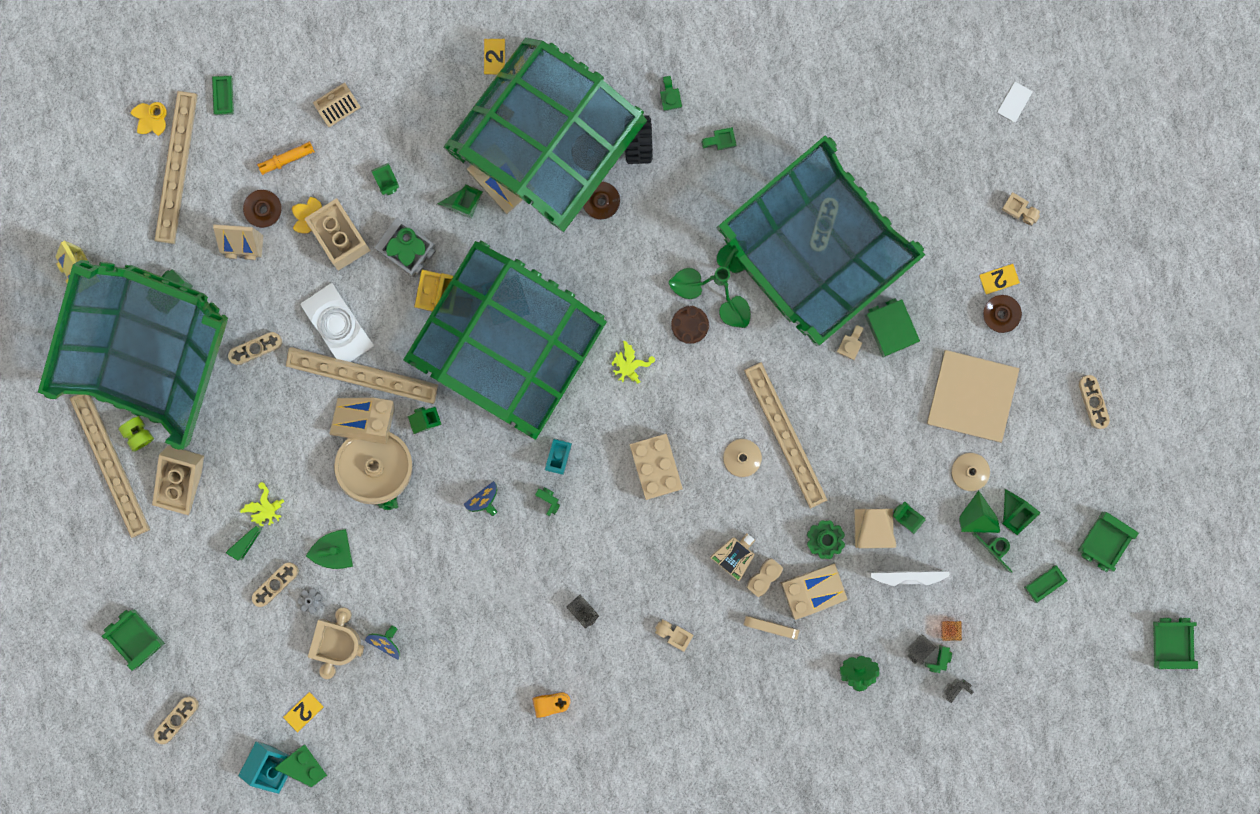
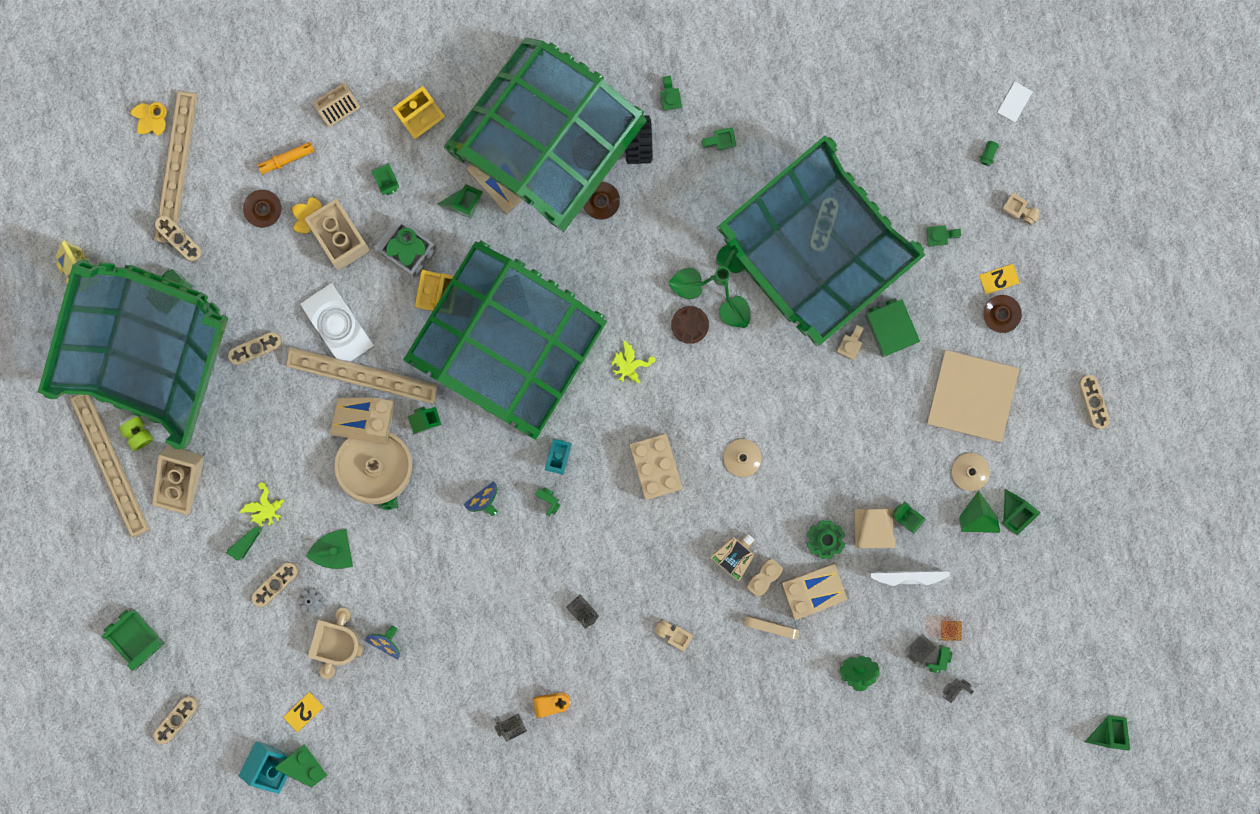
(185, 238): none -> tan beam
(222, 95): green tile -> none
(238, 241): tan slope -> none
(418, 112): none -> yellow brick
(494, 55): yellow sticker -> none
(511, 727): none -> clear smoke bracket
(785, 435): tan tile -> none
(939, 236): none -> green plate
(989, 153): none -> green pin
(991, 548): green piece -> none
(1046, 584): green tile -> none
(1107, 541): green panel -> none
(1111, 734): none -> green slope
(1174, 644): green panel -> none

